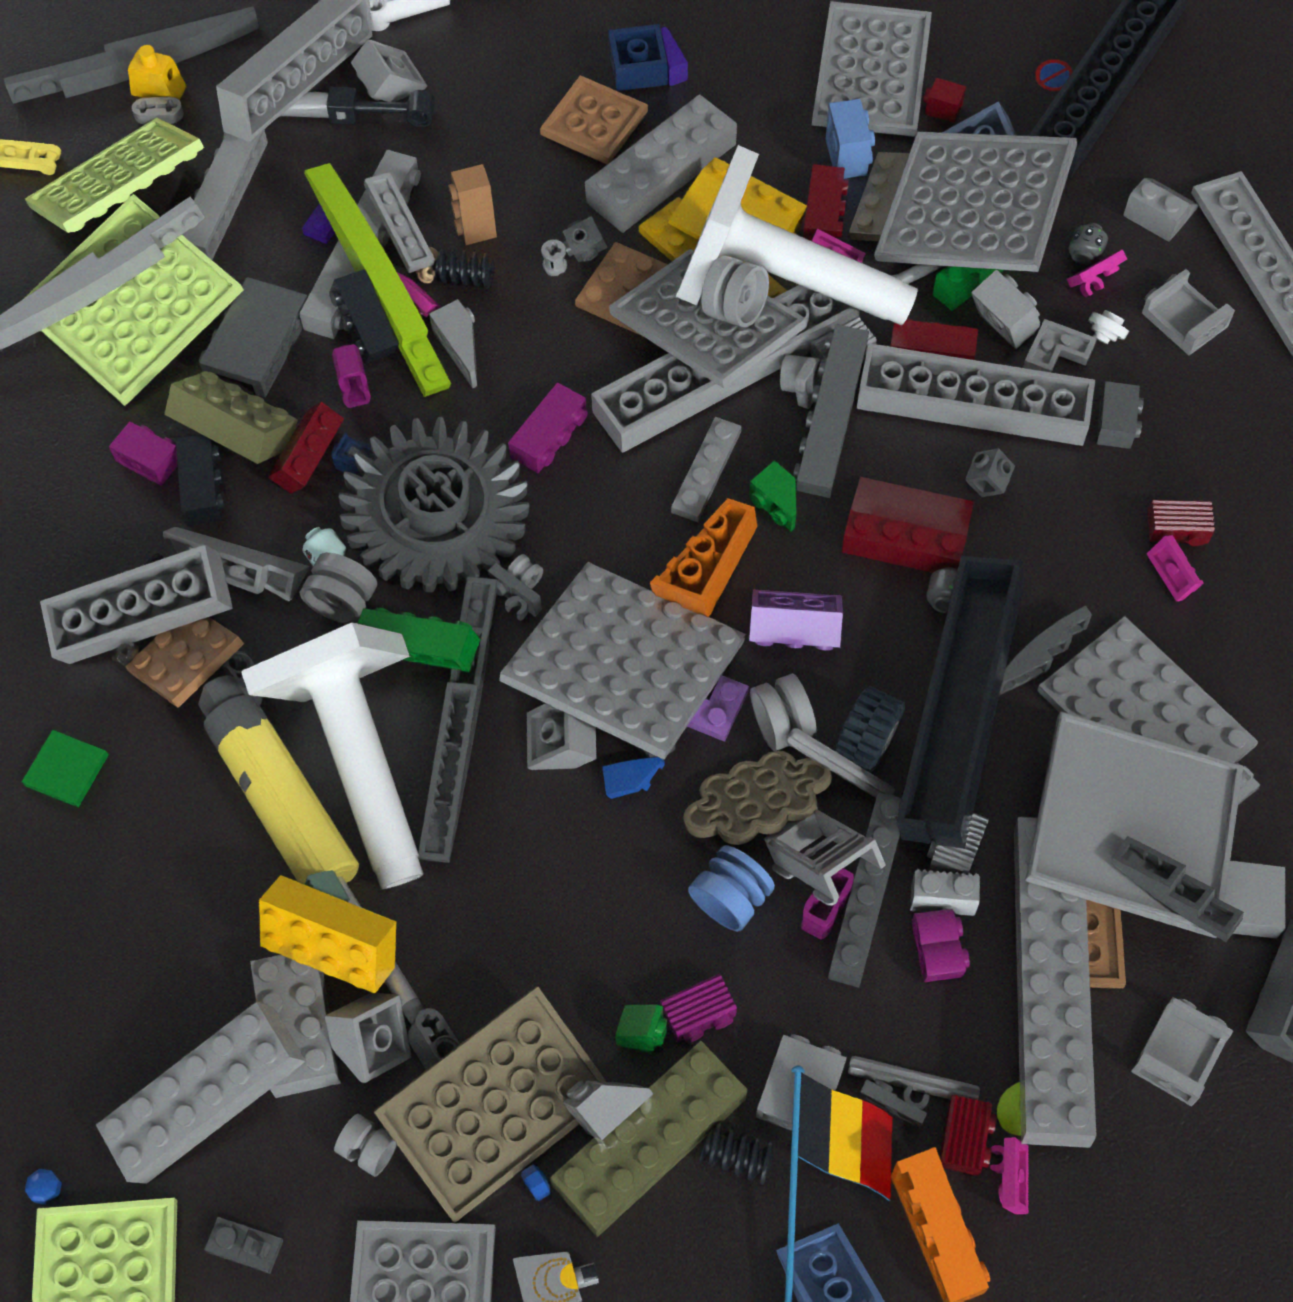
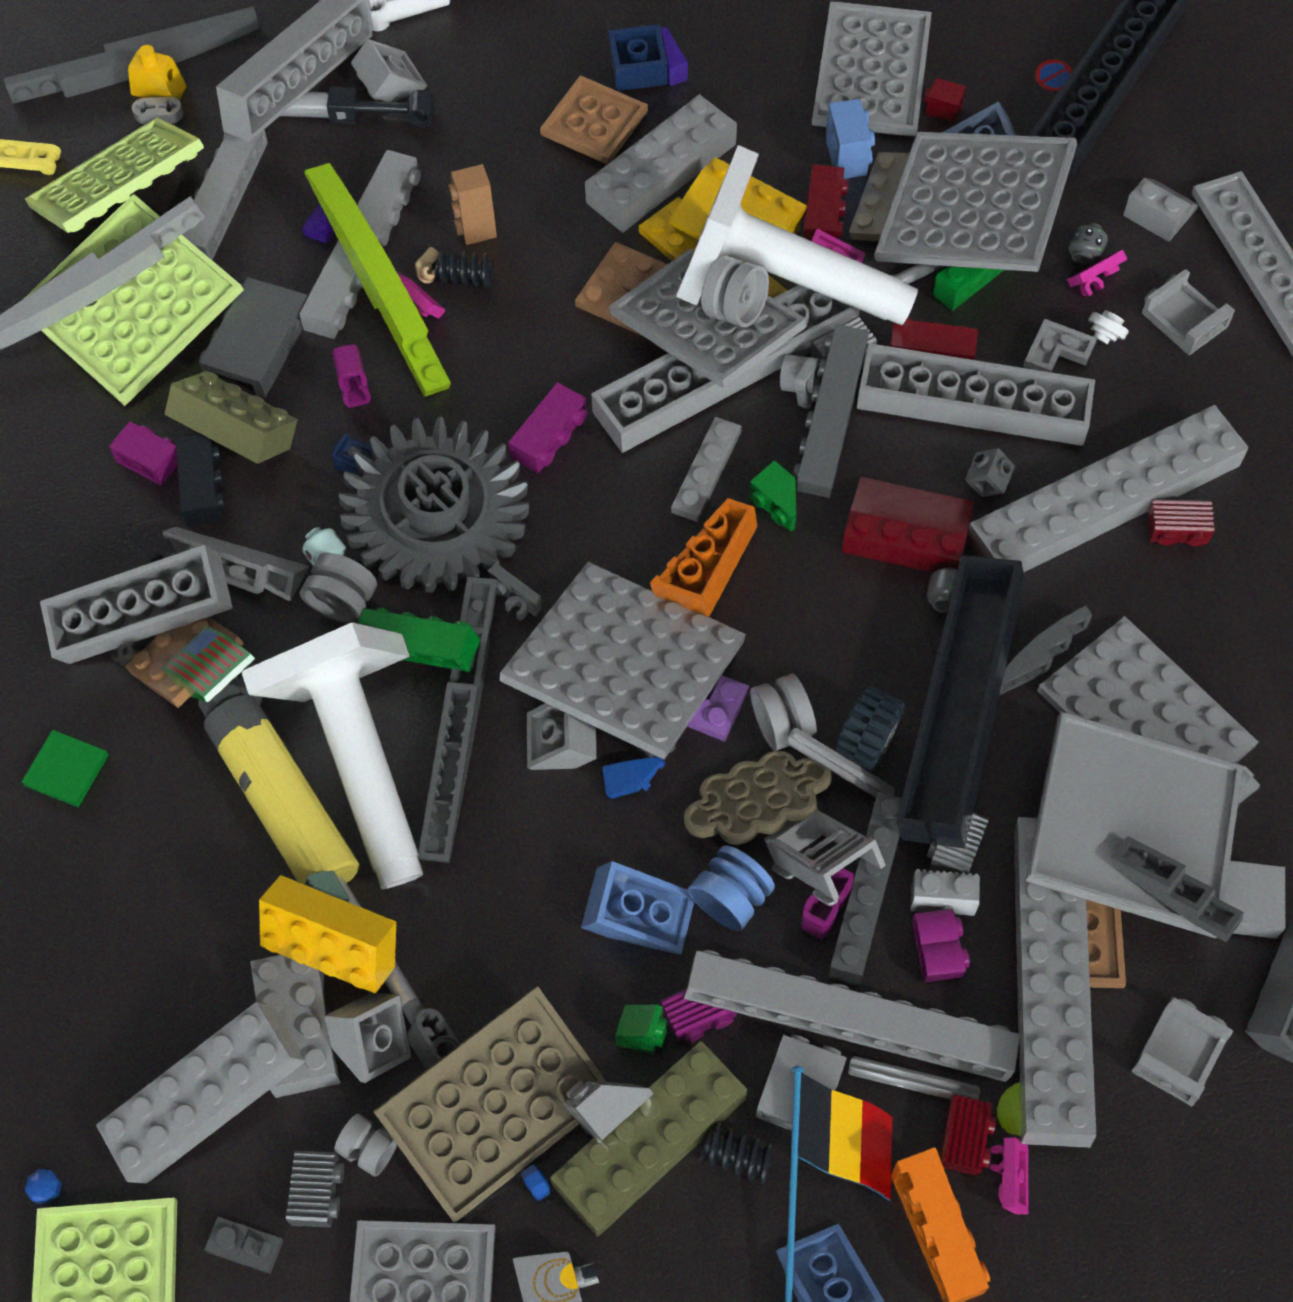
(207, 664): none -> green slope
(306, 447): dark red brick -> none
(314, 1189): none -> dark grey brick
(363, 316): black brick -> none
(399, 222): light grey plate -> none
(455, 331): light grey slope -> none
(526, 571): light grey wheel -> none
(550, 256): light grey bush -> none
(583, 240): dark grey brick -> none
(638, 908): none -> medium blue slope
(796, 619): slope -> none
(852, 1015): none -> light grey brick
(881, 1095): dark grey plate -> none
(1007, 308): light grey brick -> none
(1109, 491): none -> light grey brick
(1119, 415): dark grey brick -> none
(1174, 568): dark pink plate -> none

